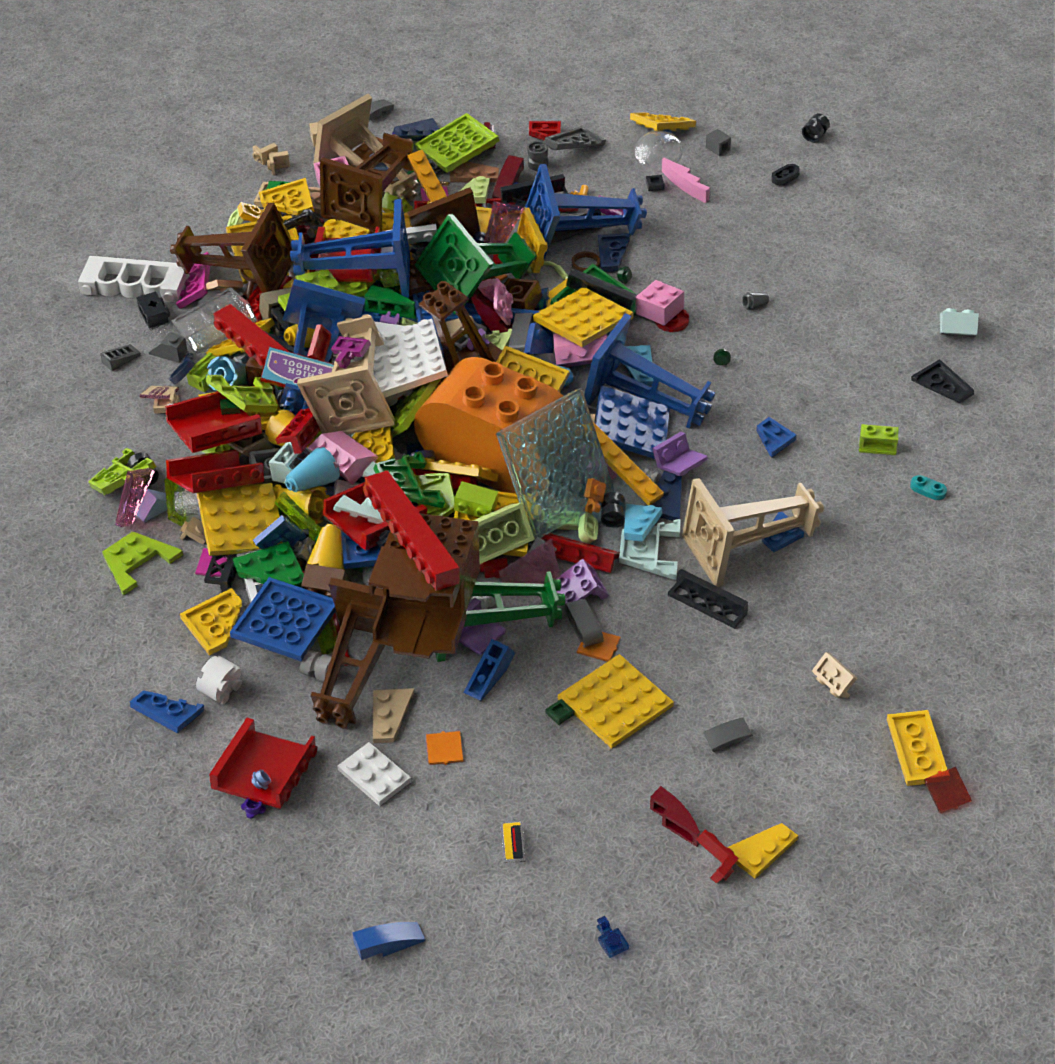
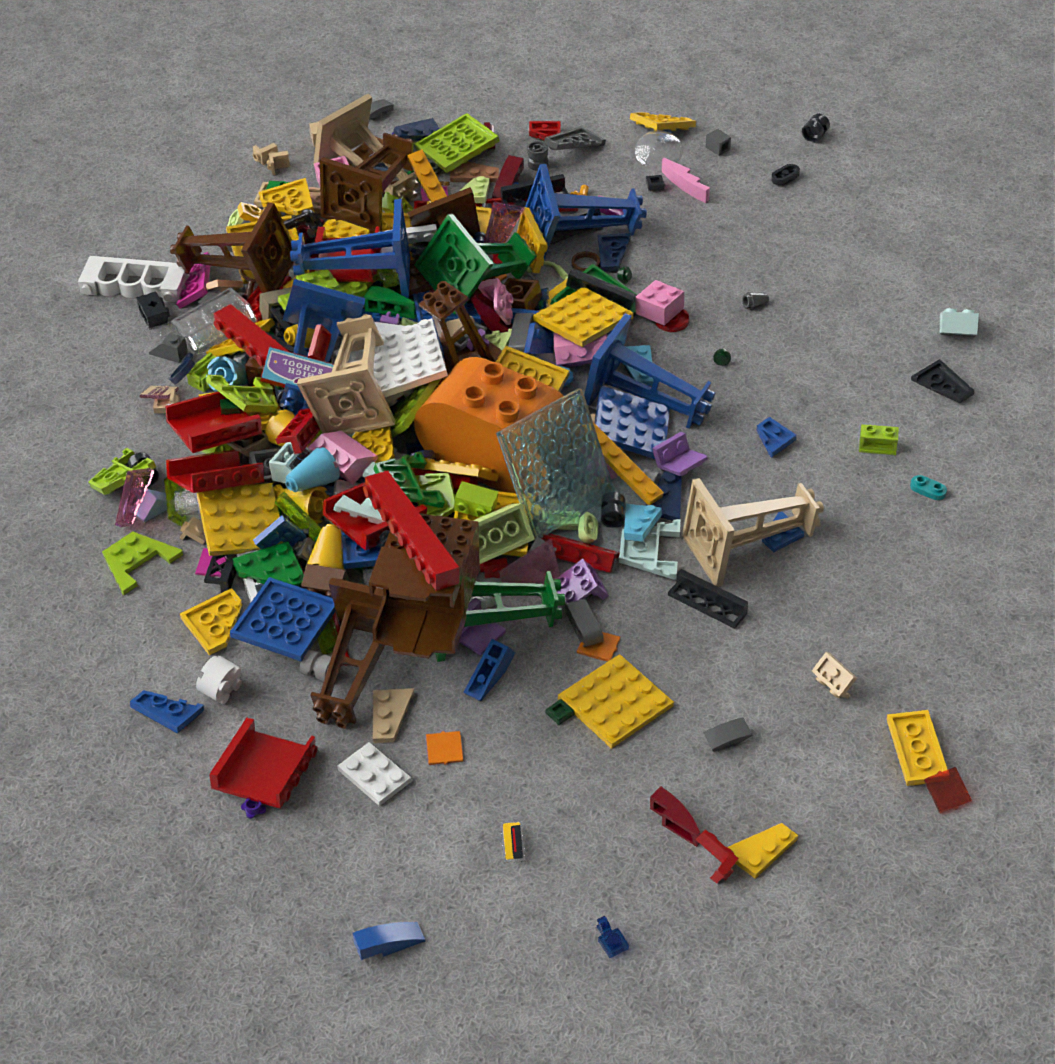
(116, 358): dark grey slope -> none
(261, 779): medium blue plate -> none
(348, 349): magenta hinge -> none
(595, 494): orange plate -> none

